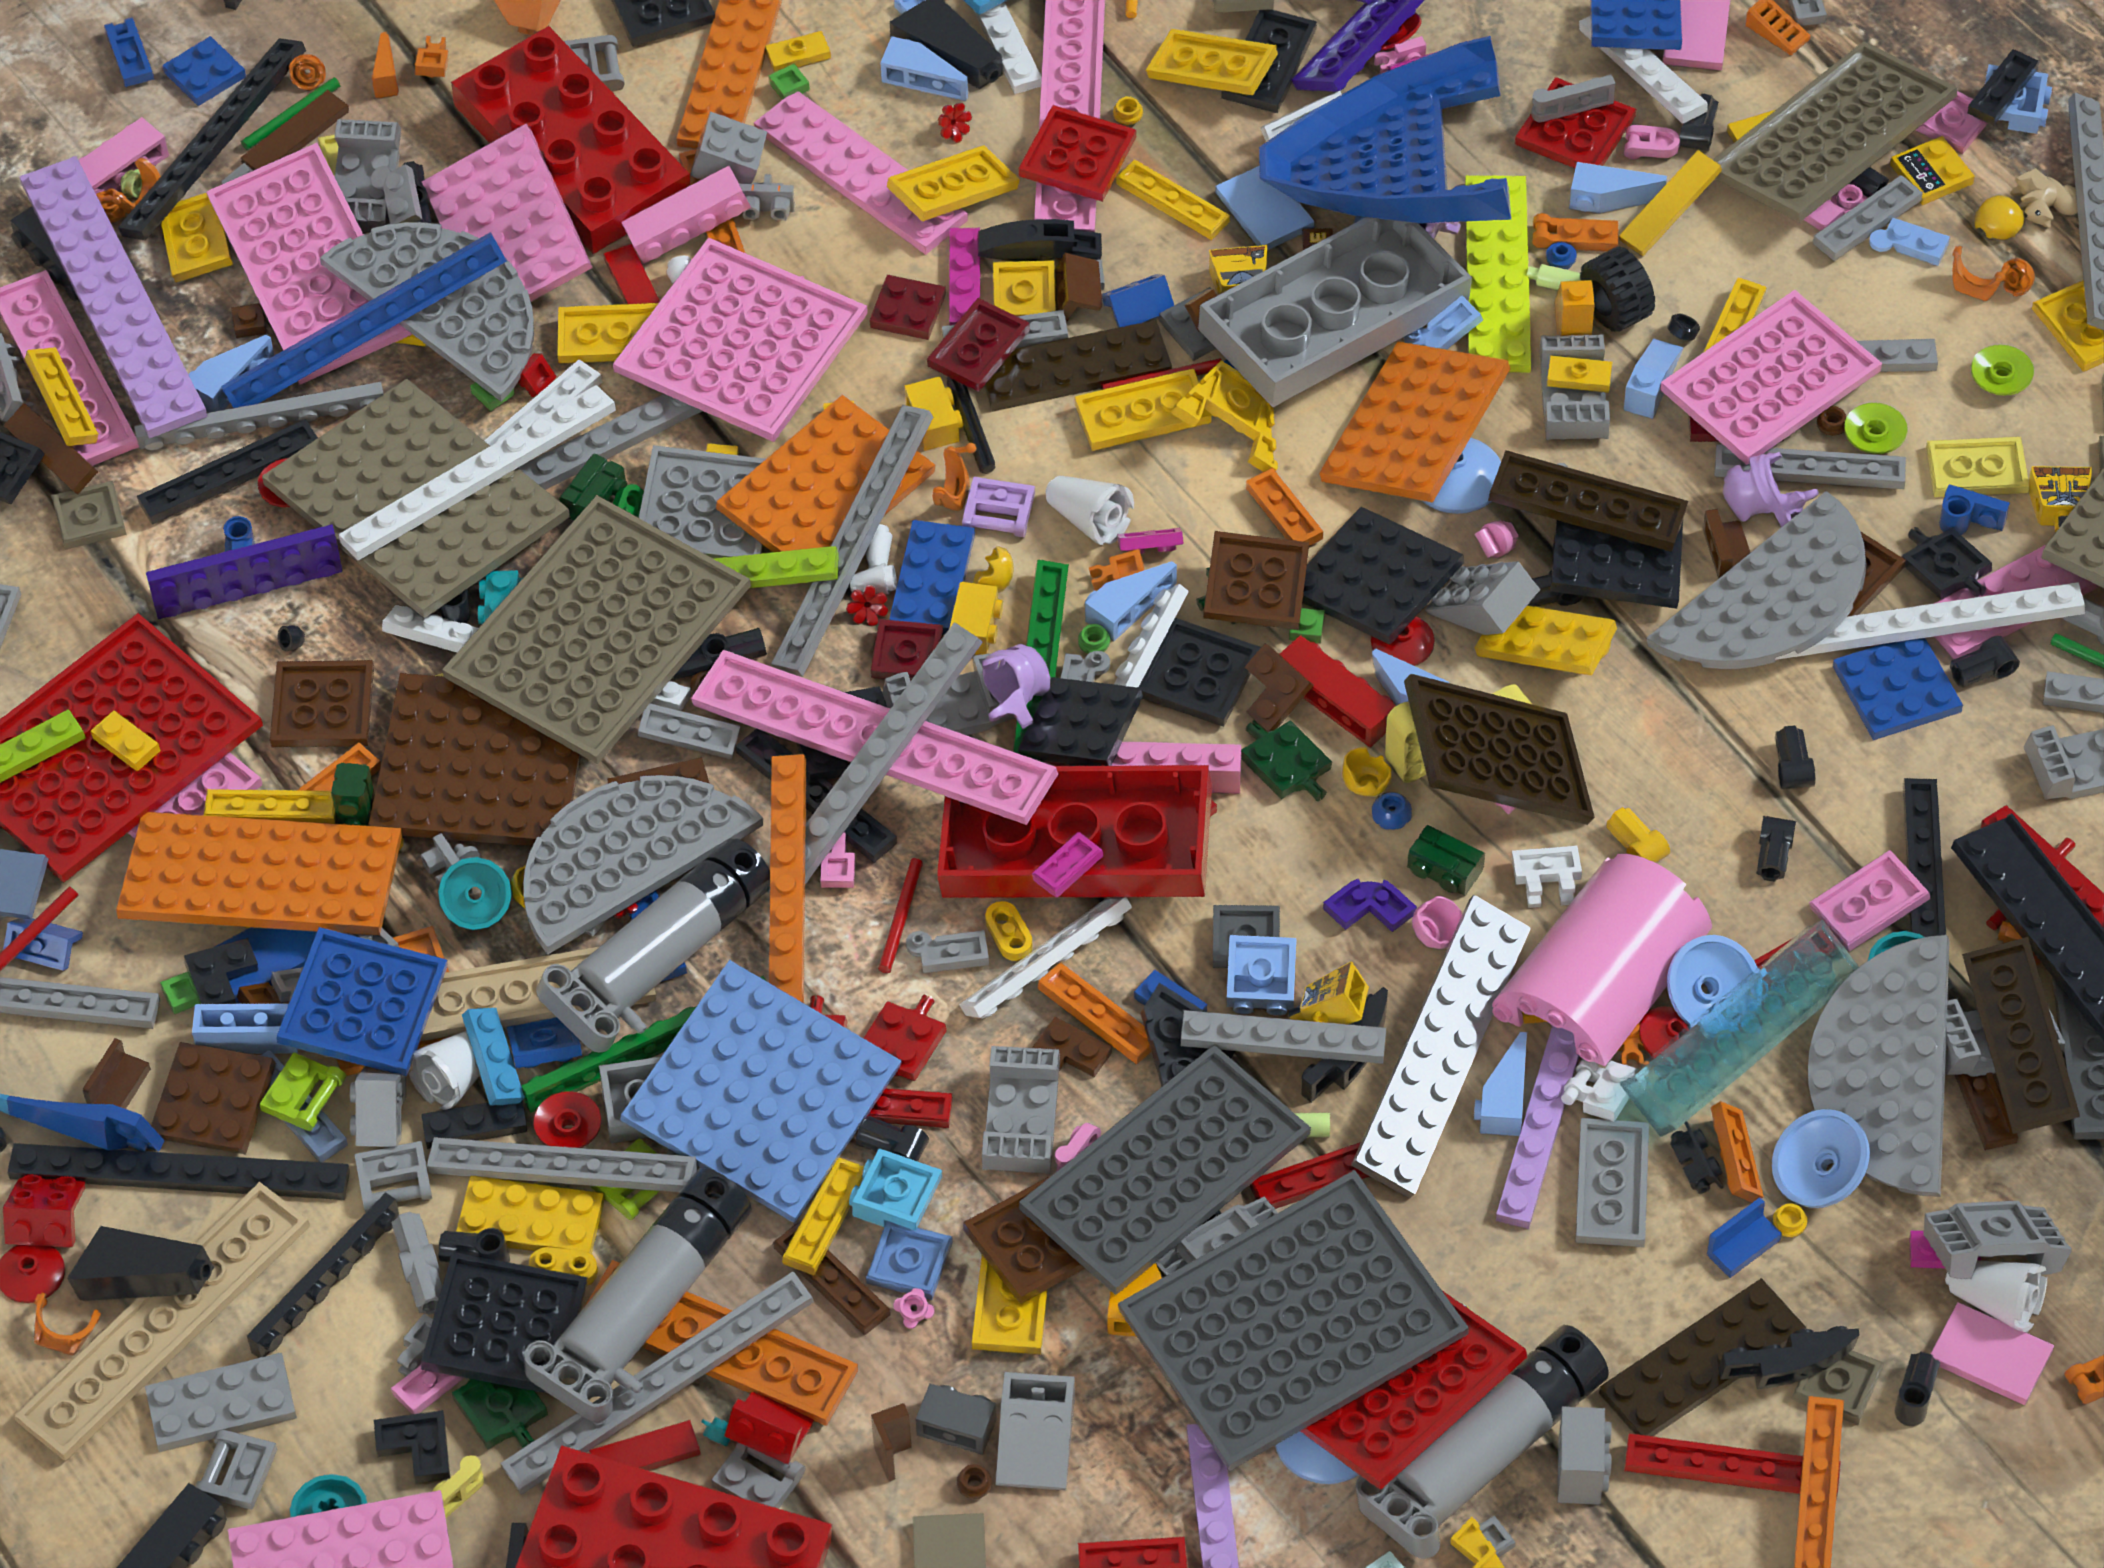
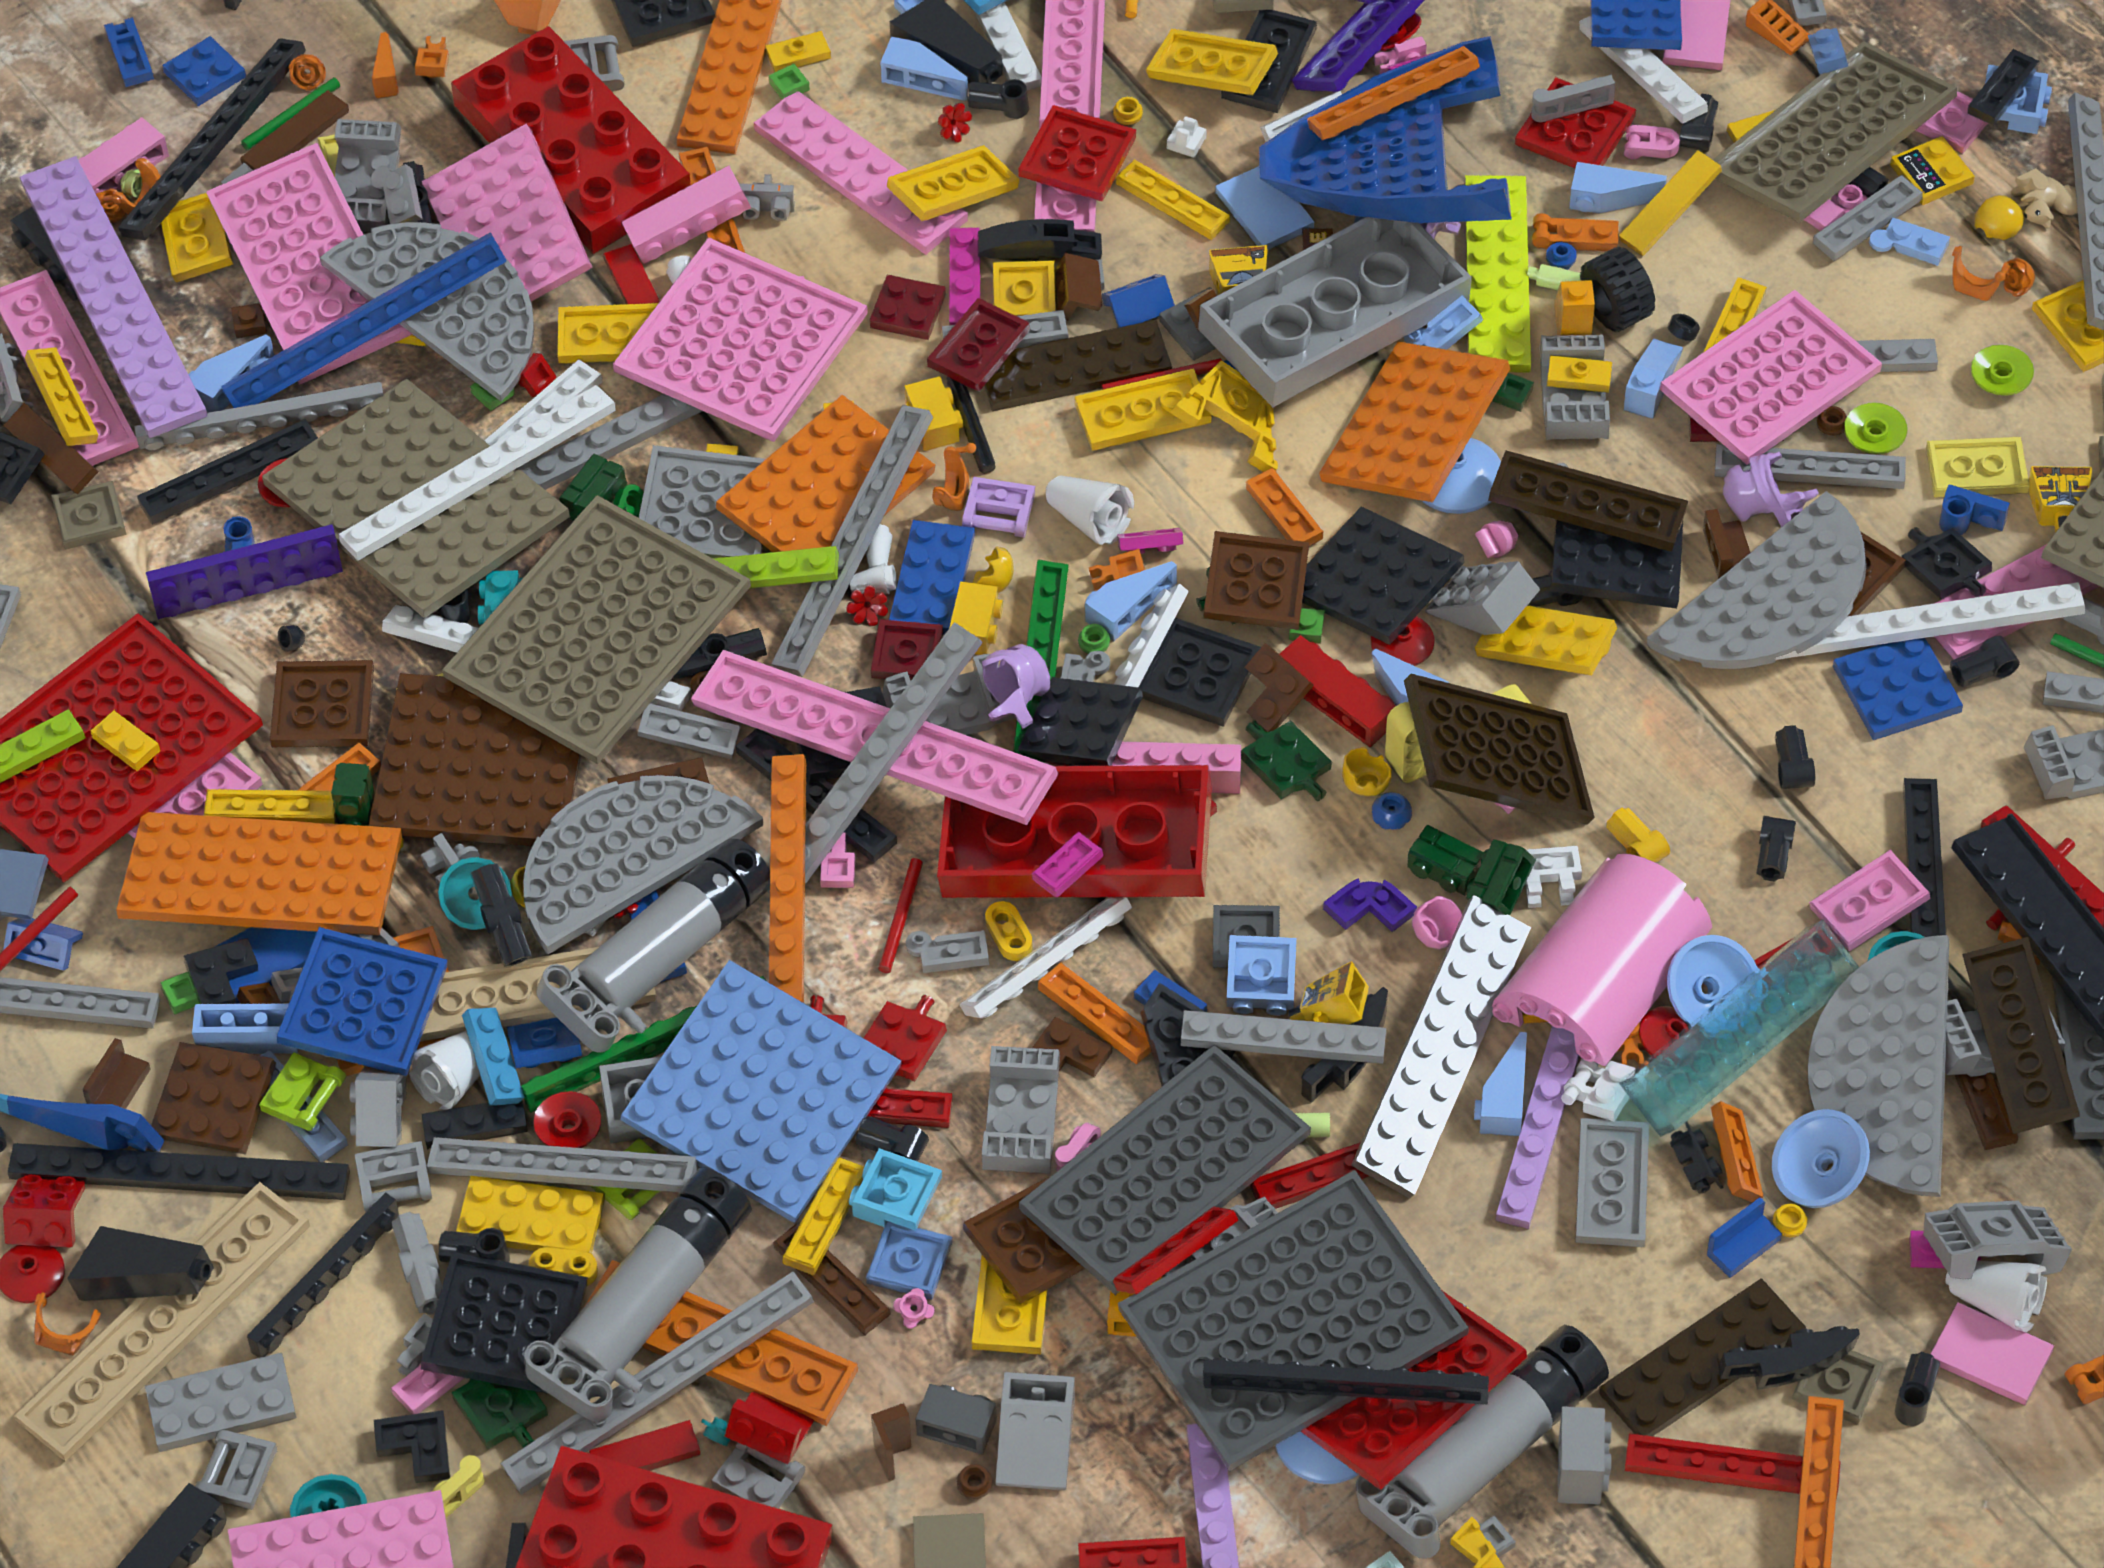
(501, 915): none -> black piece
(730, 144): light grey brick -> none
(1007, 97): none -> black piece
(1175, 1250): none -> red tile
(1186, 137): none -> white tile
(1350, 1382): none -> black plate
(1393, 93): none -> orange plate
(1501, 876): none -> dark green brick
(1514, 392): none -> dark green plate
(1827, 50): none -> medium blue plate

